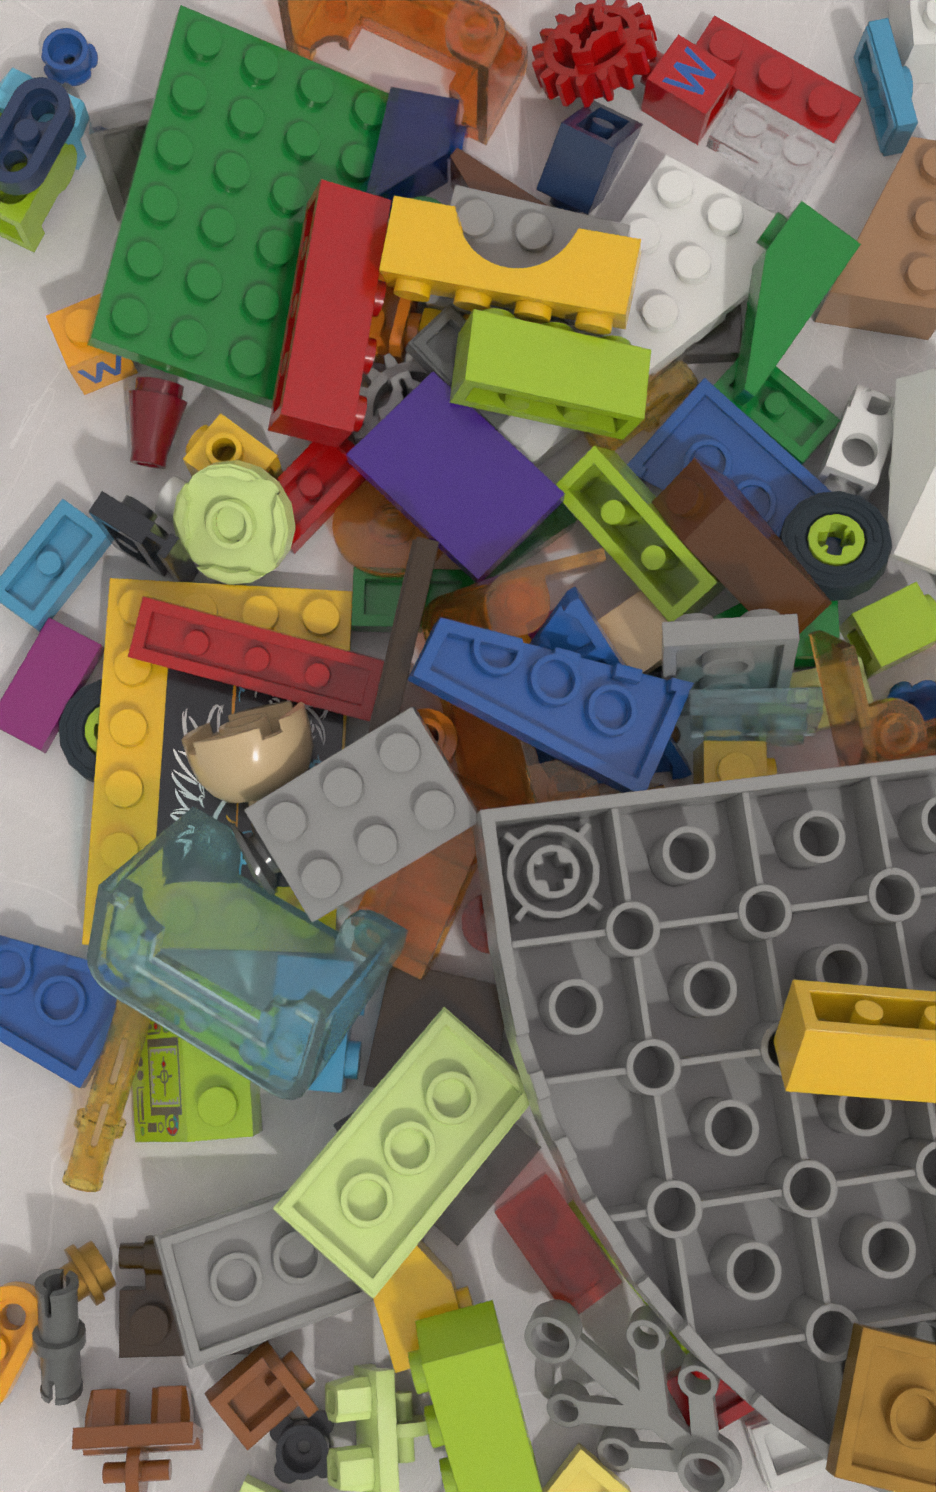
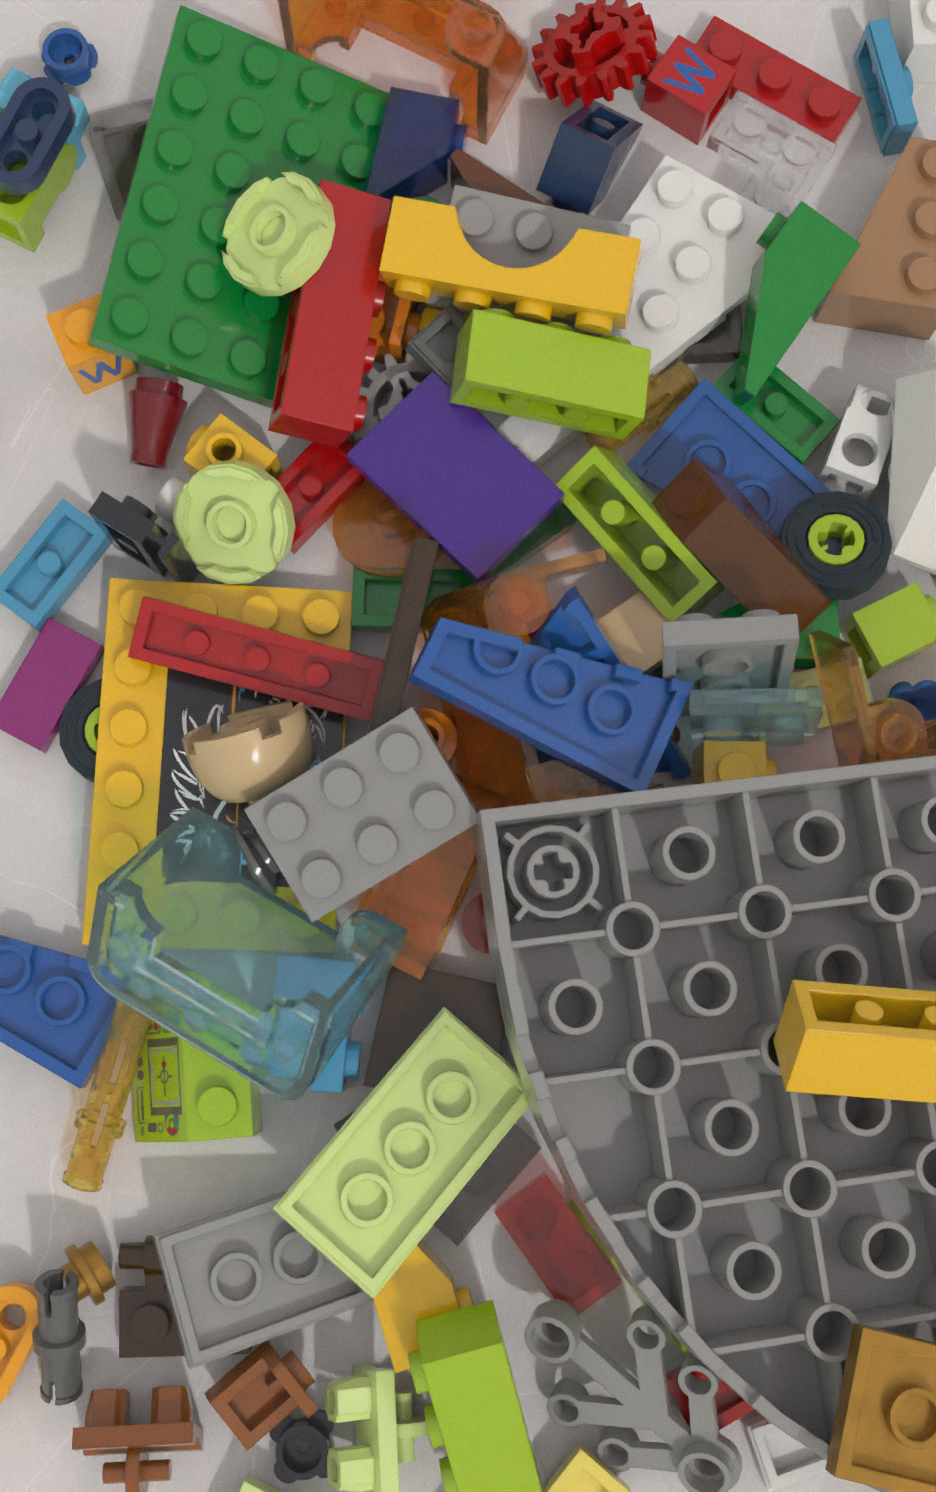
(278, 234): none -> yellowish green tile

